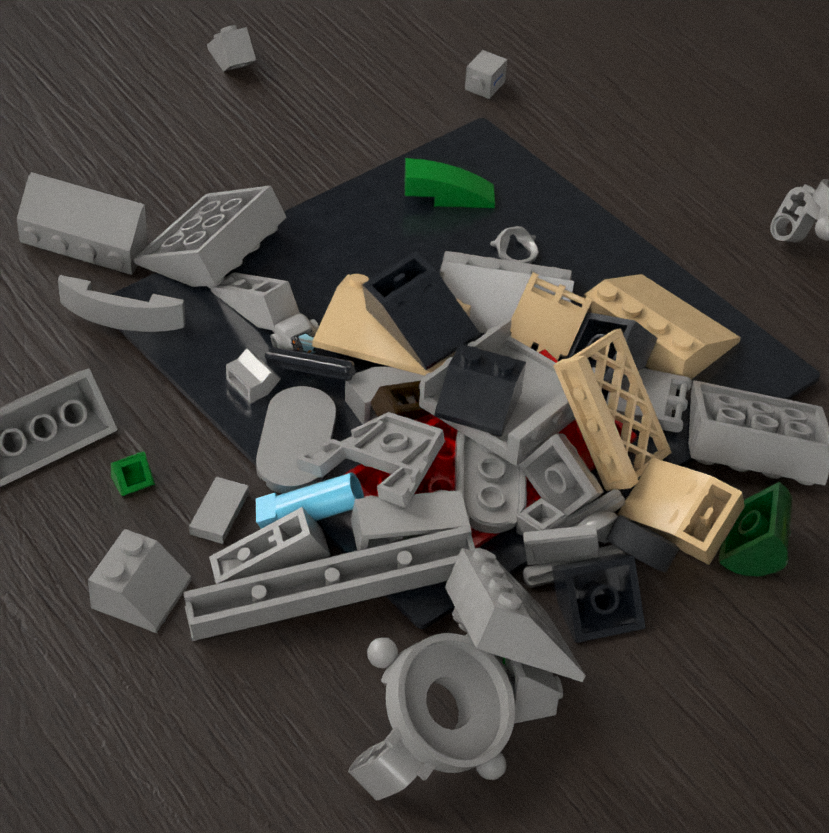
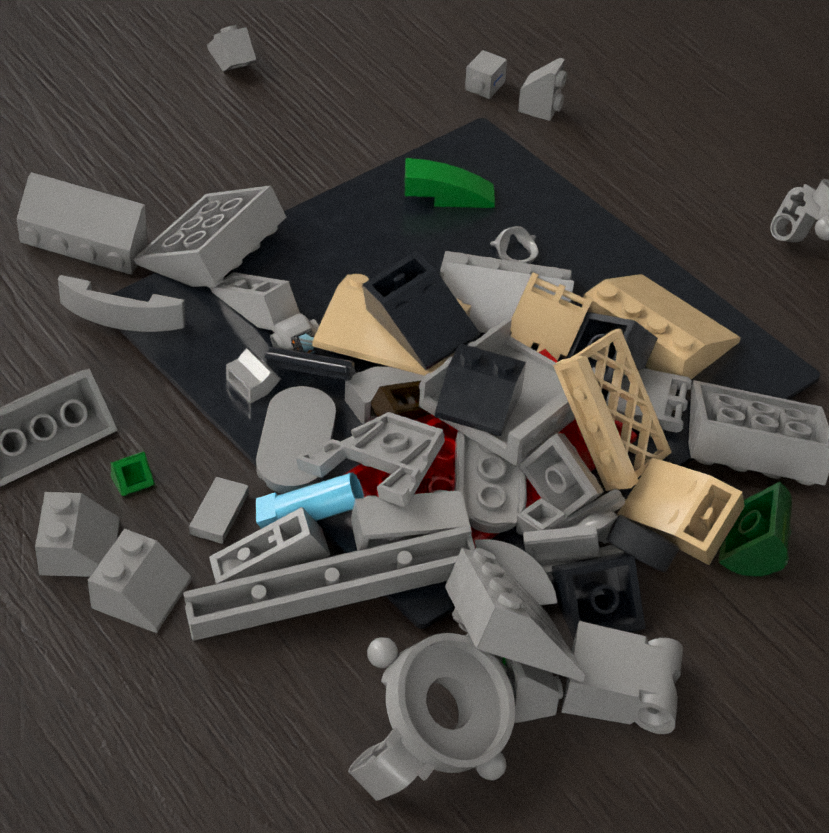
(73, 534): none -> light grey slope
(523, 569): none -> light grey tile
(542, 90): none -> light grey slope
(625, 678): none -> light grey piece

